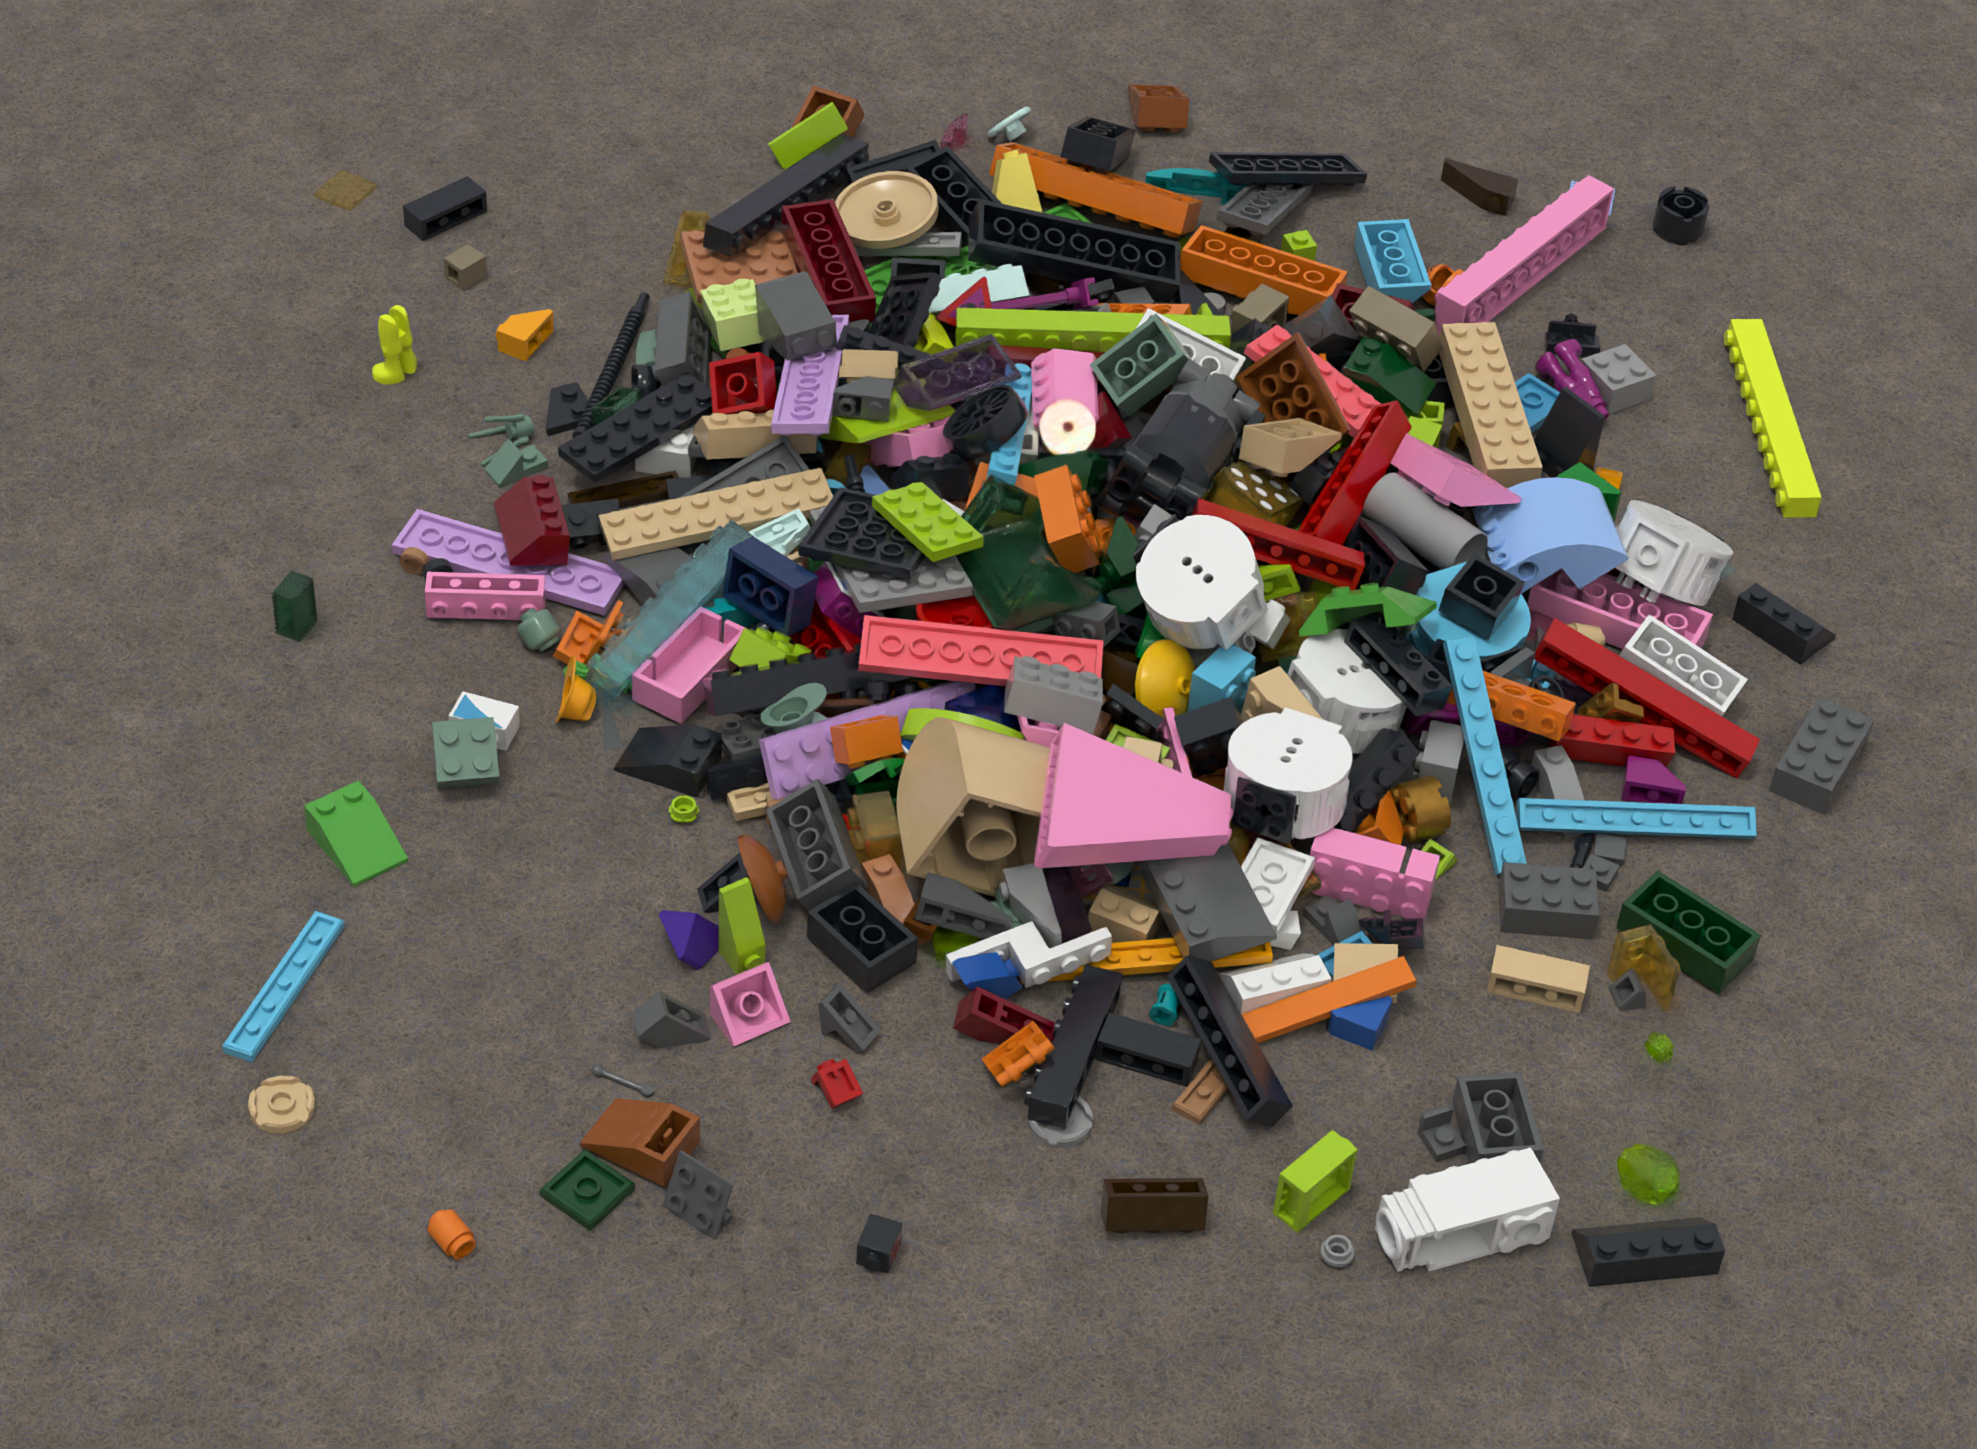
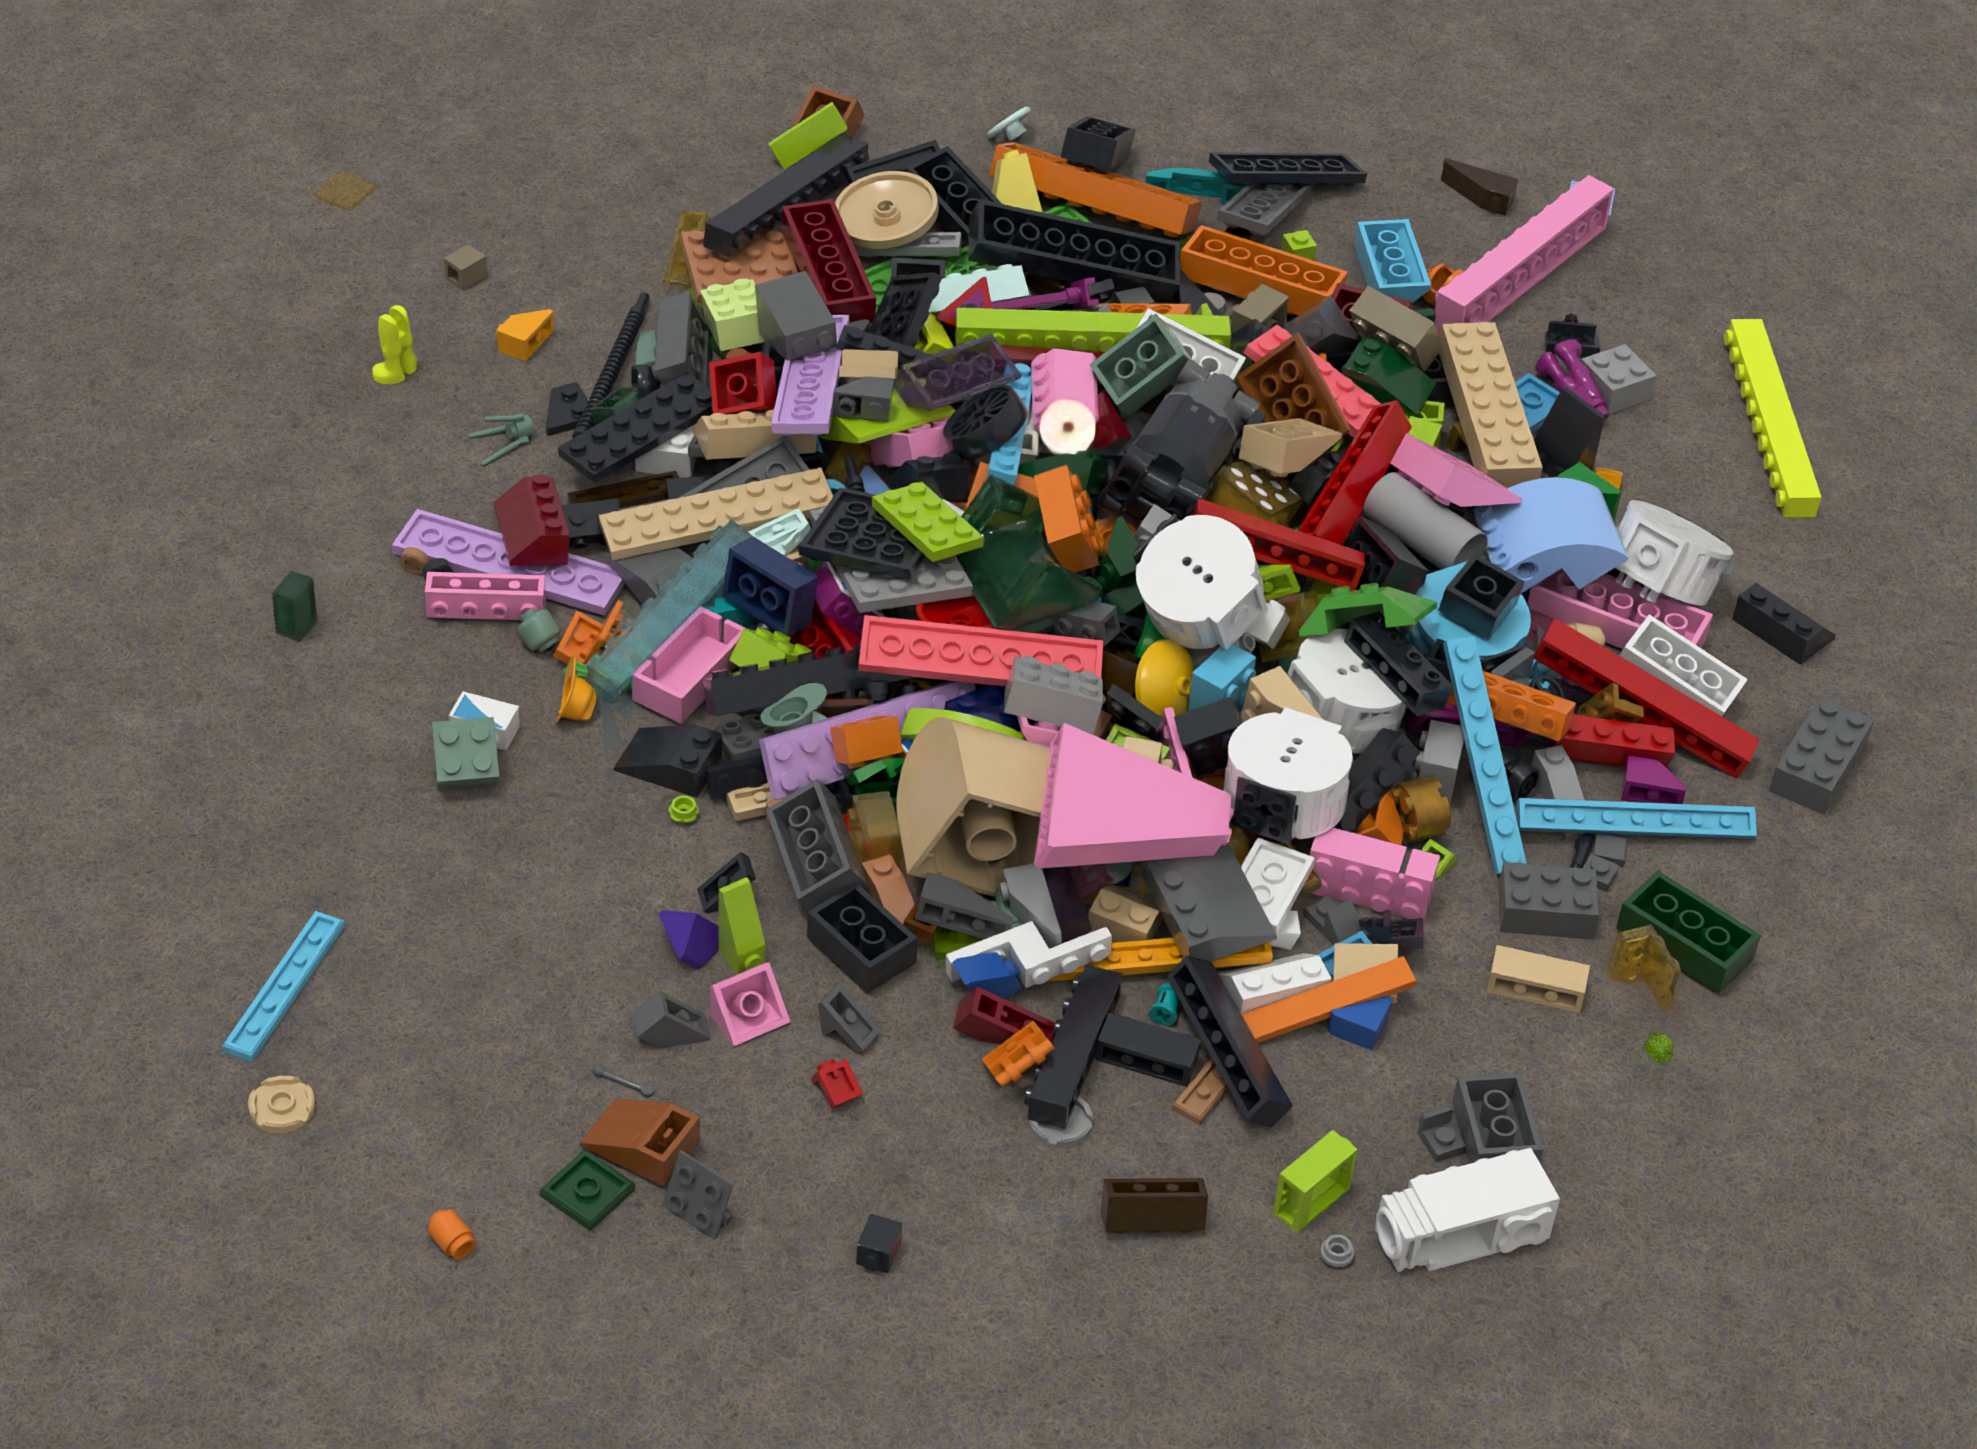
(354, 833): bright green slope -> none
(445, 208): black brick -> none
(514, 464): sand green slope -> none
(765, 876): dark orange dish -> none
(955, 133): clear pink slope -> none
(1158, 107): dark orange slope -> none
(1628, 991): dark grey slope -> none
(1649, 1173): clear neon green hair -> none
(1649, 1251): black slope -> none
(1681, 214): black brick -> none

